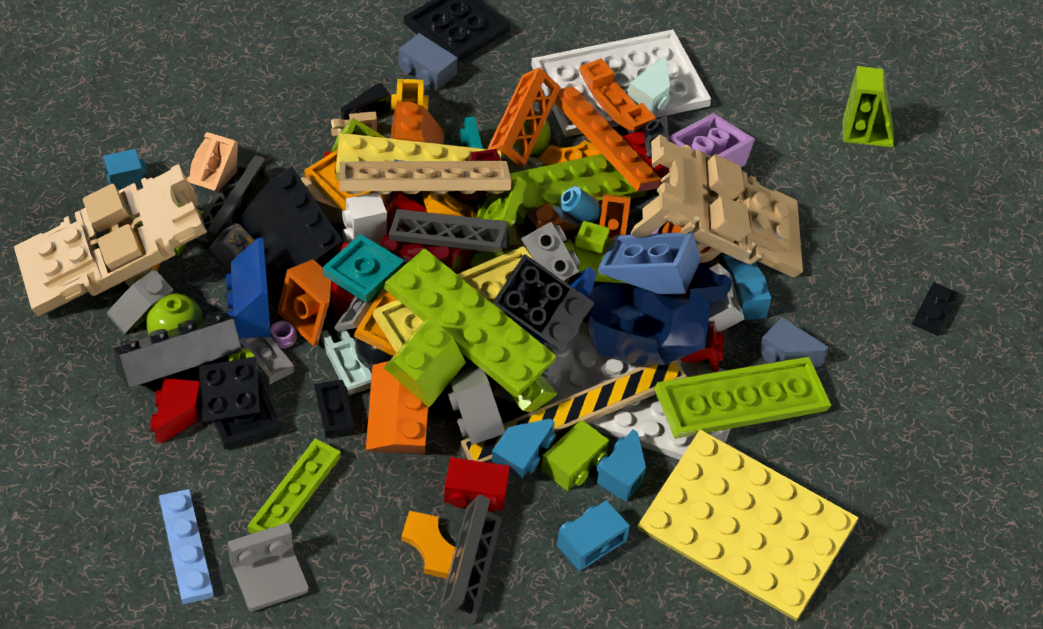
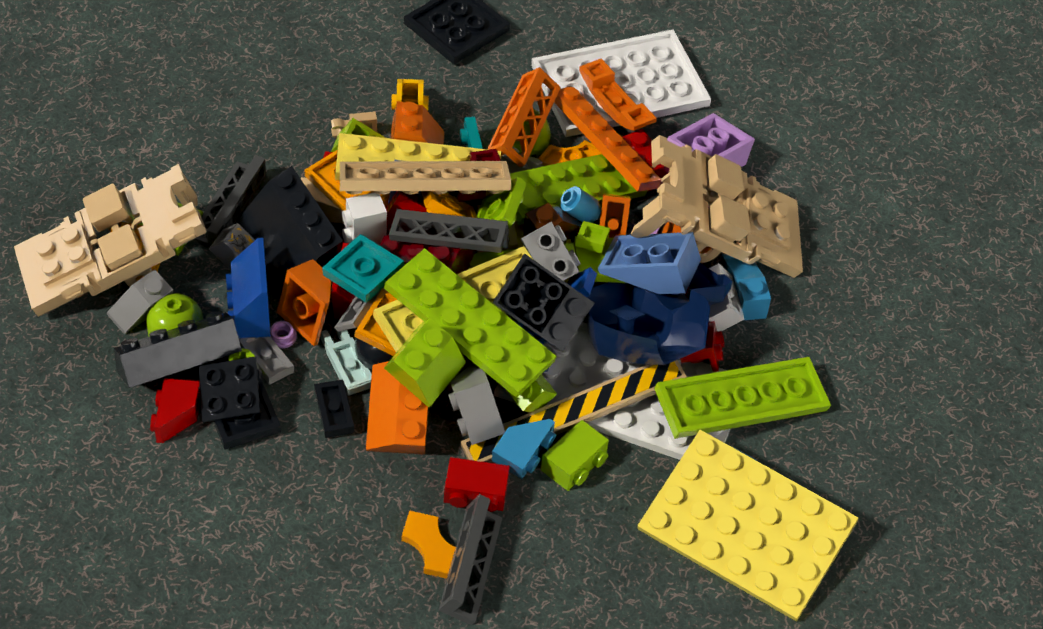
(124, 168): dark azure brick -> none
(186, 546): light blue plate -> none
(214, 162): light nougat slope -> none
(267, 567): light grey bracket -> none
(296, 487): lime plate -> none
(373, 100): black slope -> none
(427, 61): sand blue brick -> none
(592, 535): dark azure brick -> none
(624, 468): dark azure slope -> none
(652, 87): light aqua slope -> none
(653, 130): black hinge -> none
(789, 342): sand blue slope -> none
(868, 110): lime wedge -> none
(935, 308): black plate -> none

